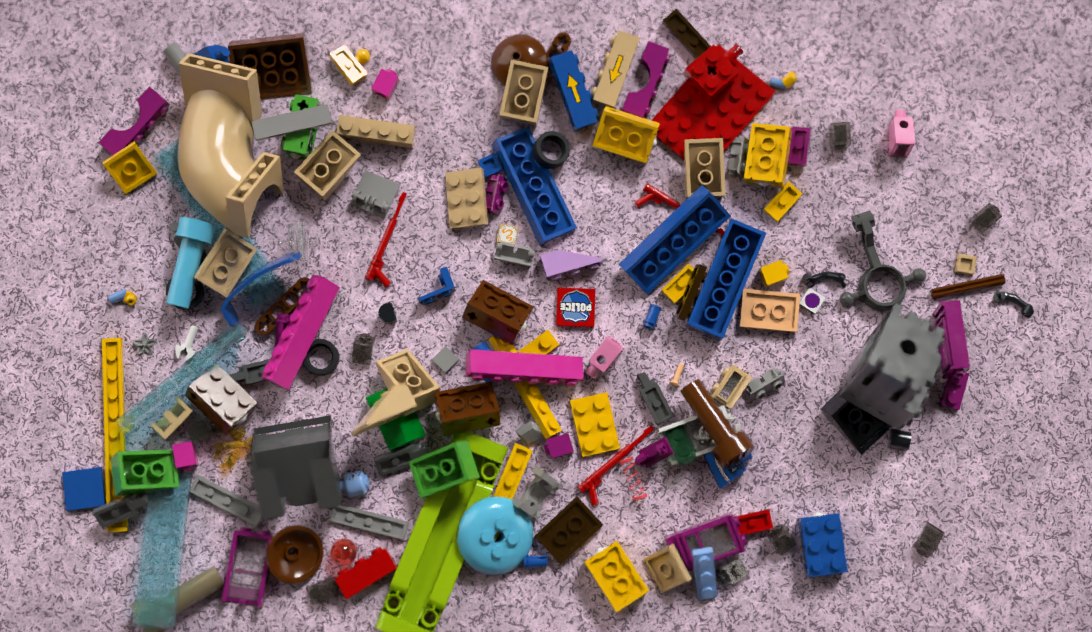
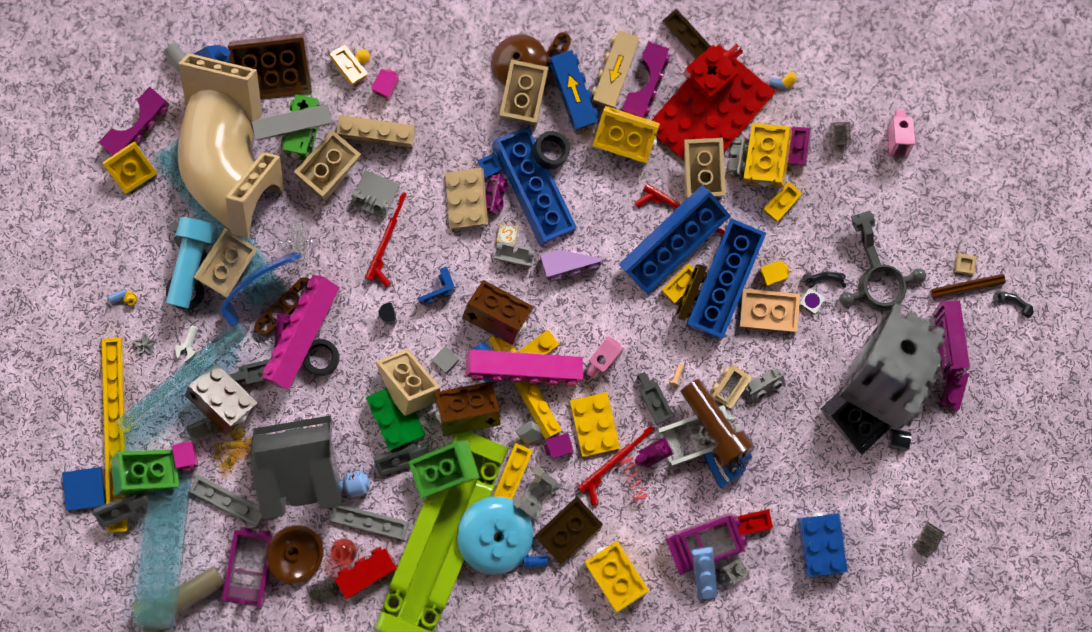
(173, 418): tan window -> none
(363, 349): clear smoke bracket -> none
(391, 406): tan slope -> none
(575, 307): tile -> none
(652, 316): blue pin -> none
(667, 568): tan tile -> none
(681, 446): clear green plate -> none
(781, 539): clear smoke bracket -> none
(985, 217): clear smoke brick -> none

